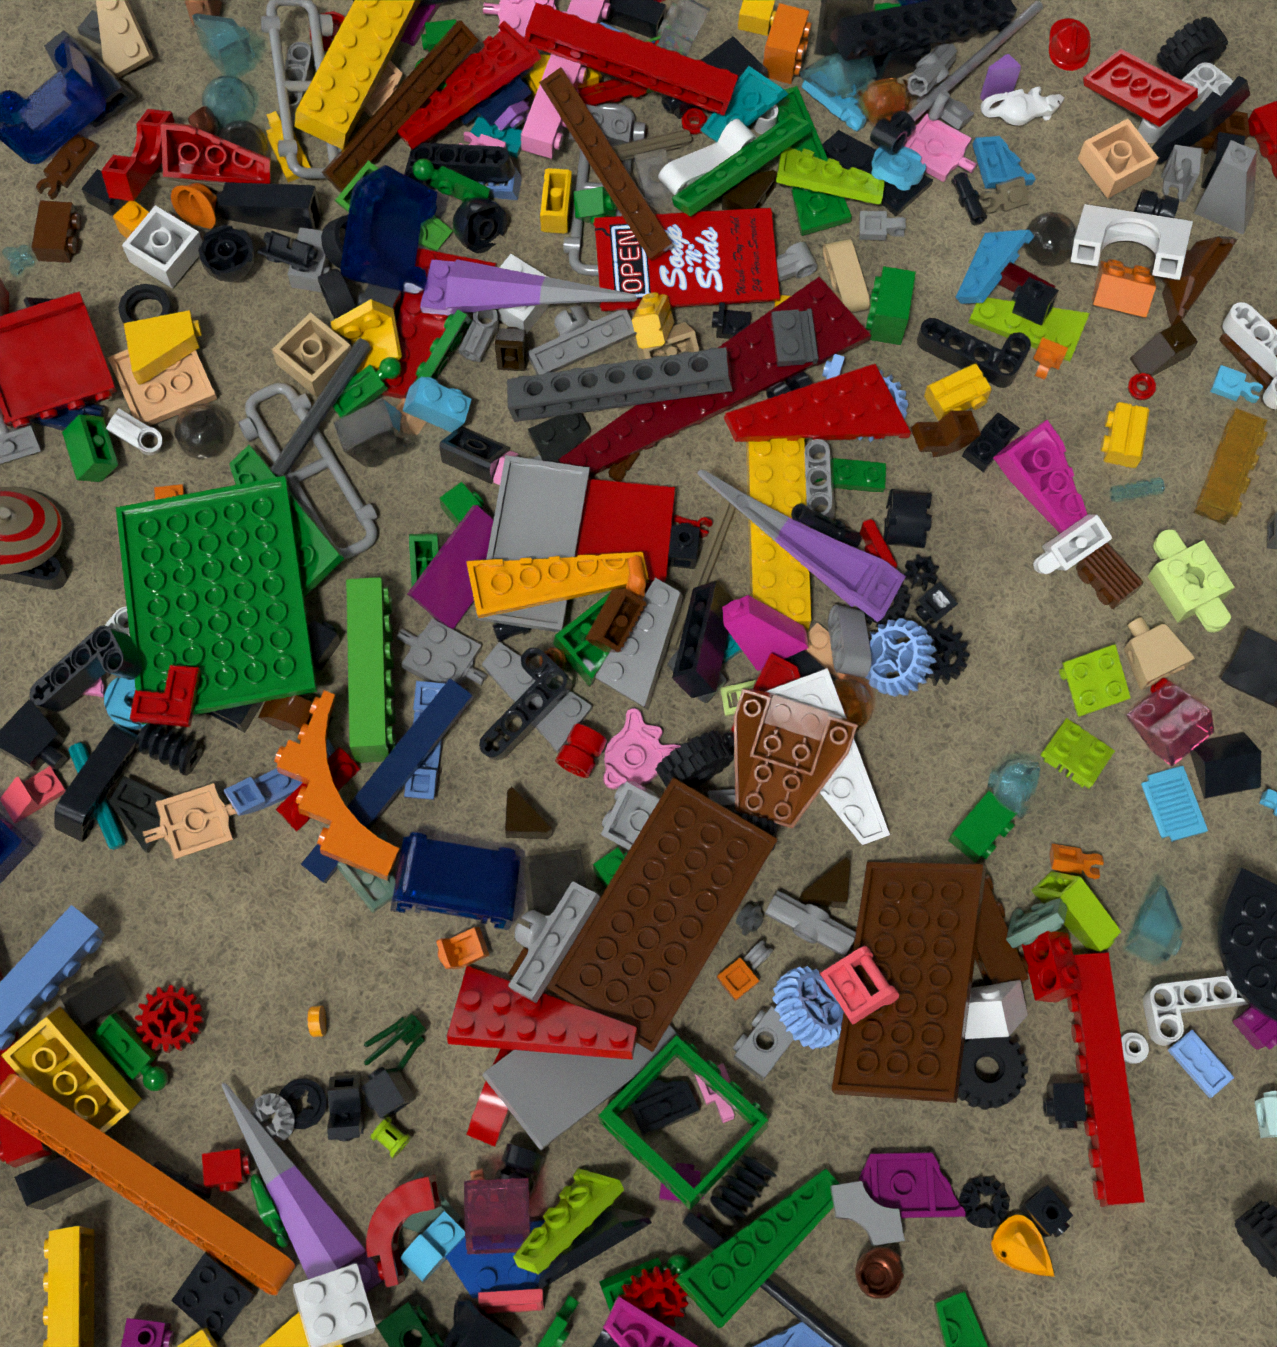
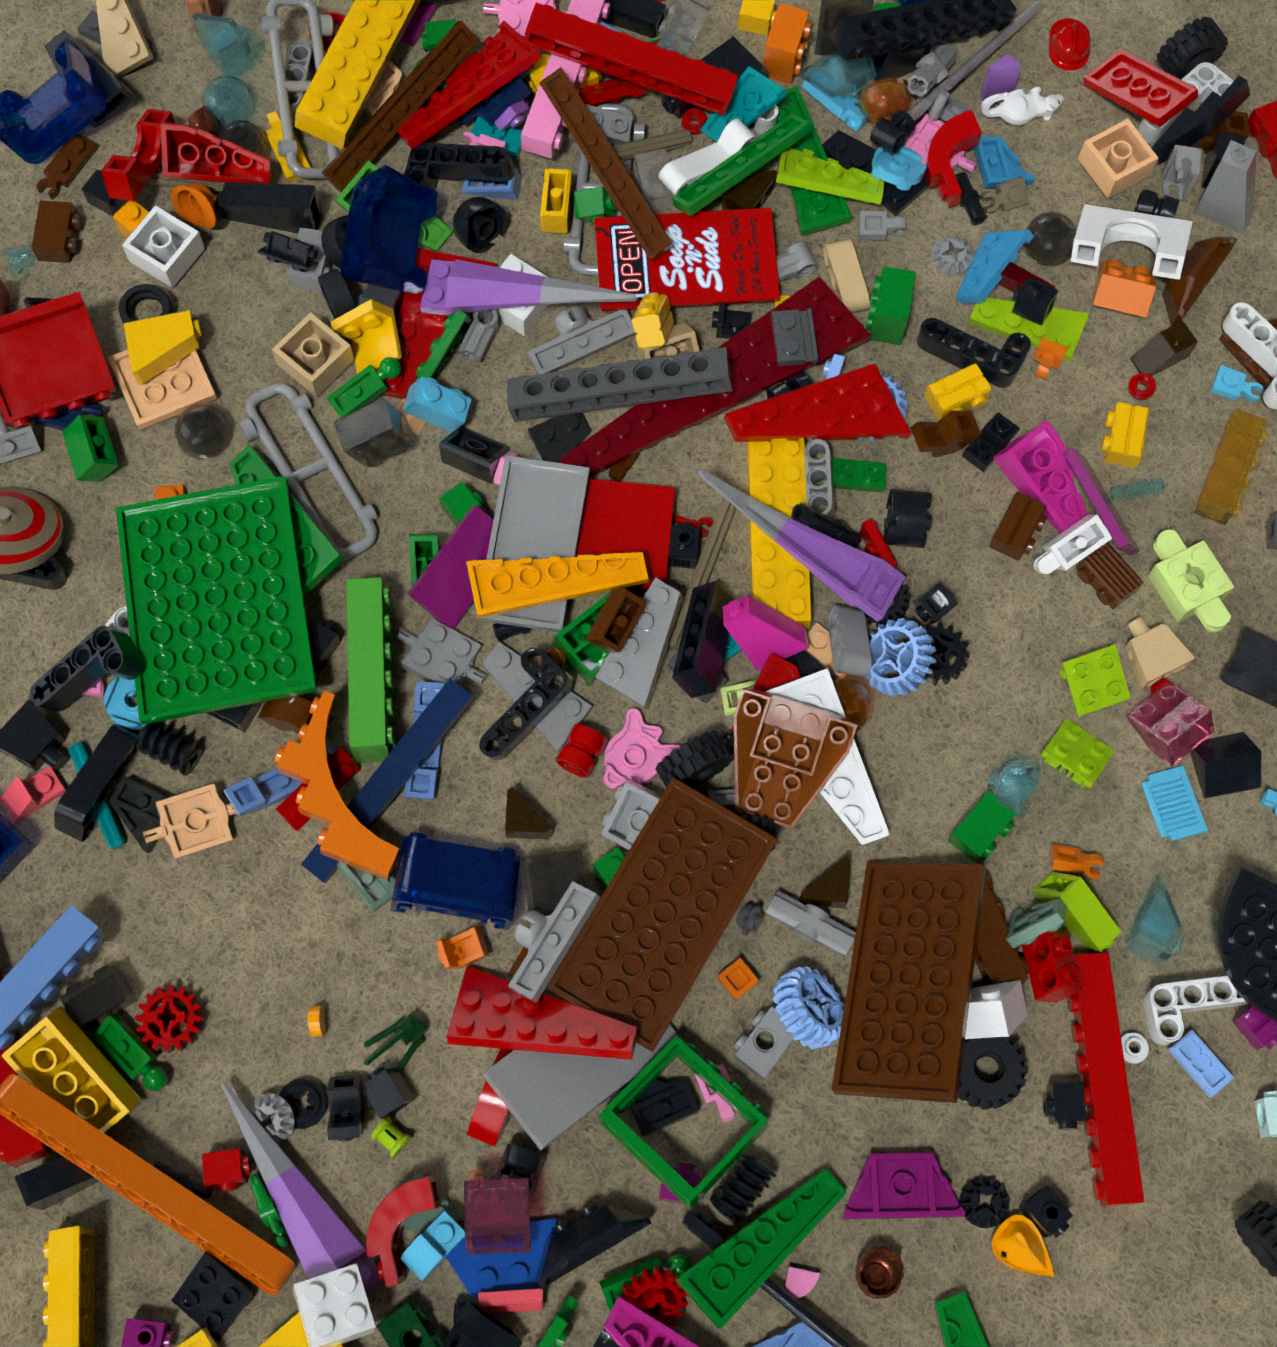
(133, 431): white piece -> none
(174, 705): red tile -> none
(227, 253): black cylinder -> none
(321, 408): dark grey axle -> none
(449, 181): green plate -> none
(511, 349): dark brown slope -> none
(576, 1211): lime wing -> none
(636, 581): orange arm -> none
(758, 954): light grey bush -> none
(800, 1282): none -> bright pink tile
(850, 990): coral plate -> none
(879, 1222): light grey tile -> none
(921, 564): black gear -> none
(946, 263): none -> light grey gear
(951, 138): none -> red arch
(1018, 526): none -> reddish brown brick
(1101, 502): none -> magenta tile

